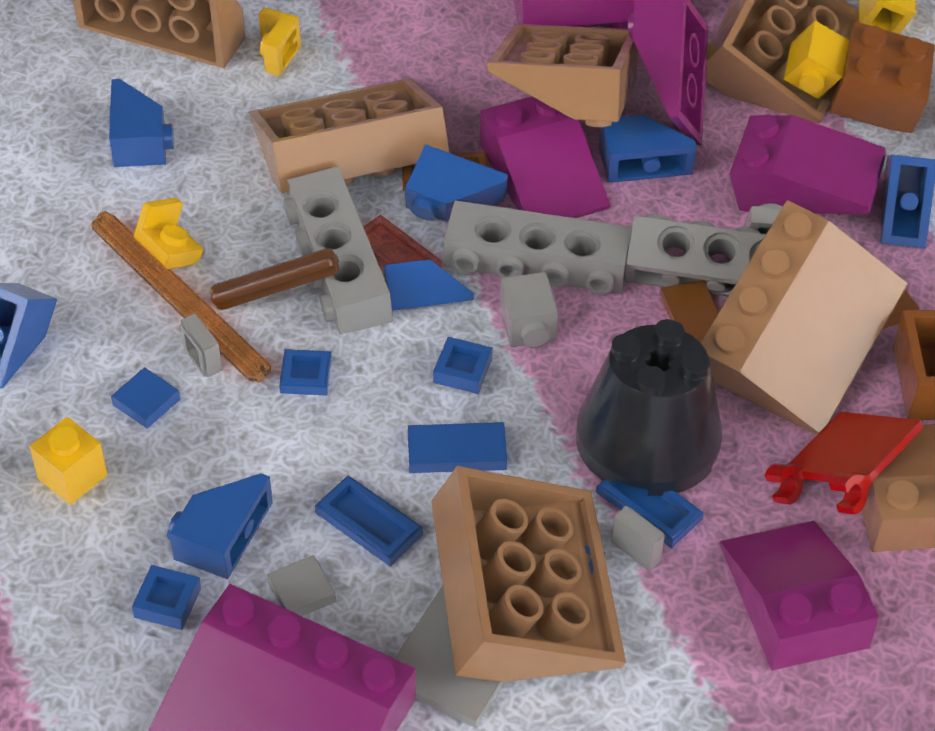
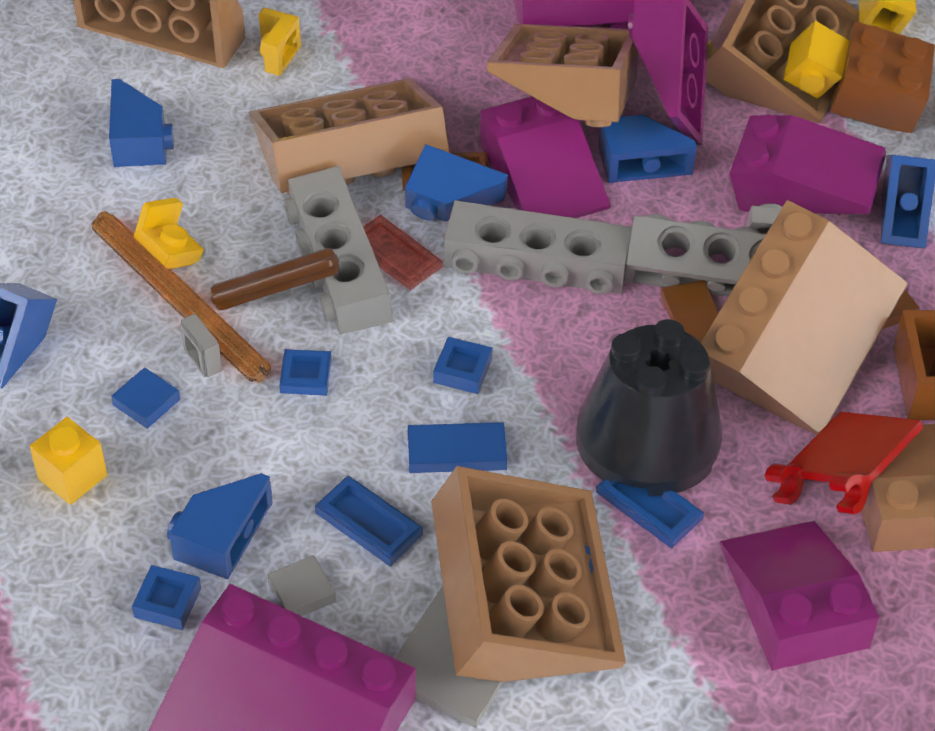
(422, 285): blue tile -> none
(528, 310): light grey brick -> none
(637, 538): light grey tile -> none

